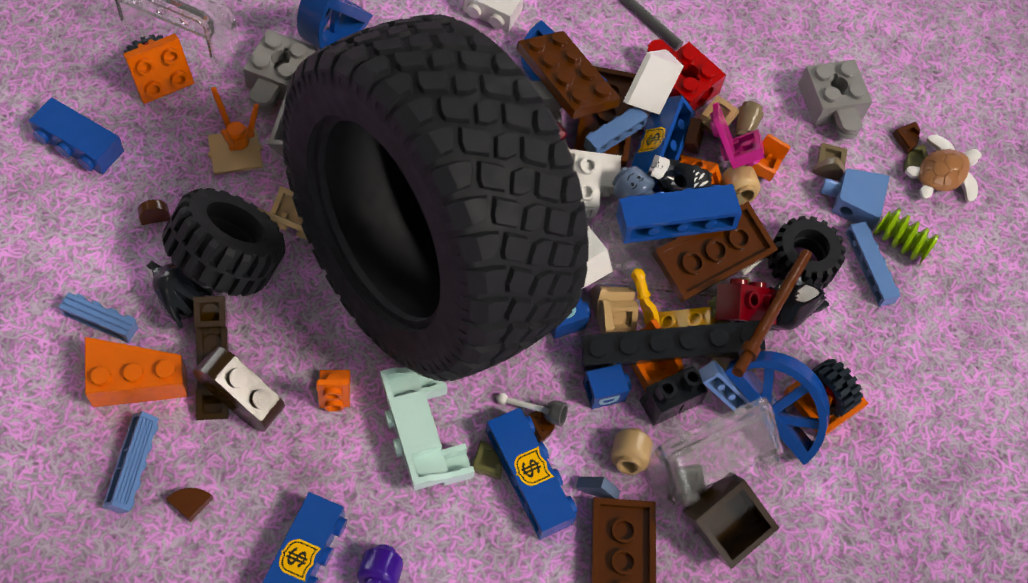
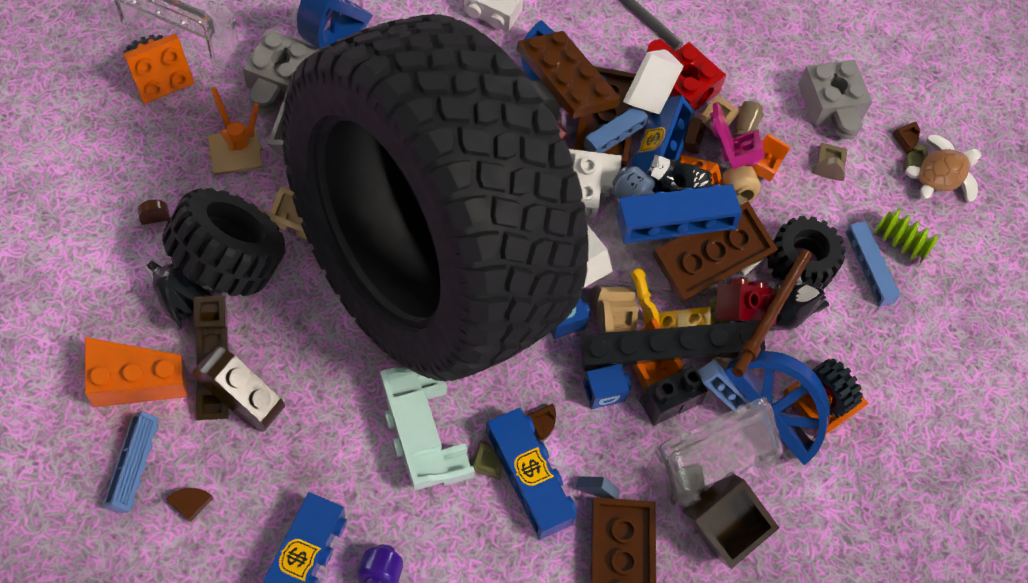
(76, 136): blue brick -> none
(98, 317): medium blue piece -> none
(333, 389): orange bracket -> none
(554, 411): hinge -> none
(631, 451): tan head -> none
(858, 195): medium blue torso -> none

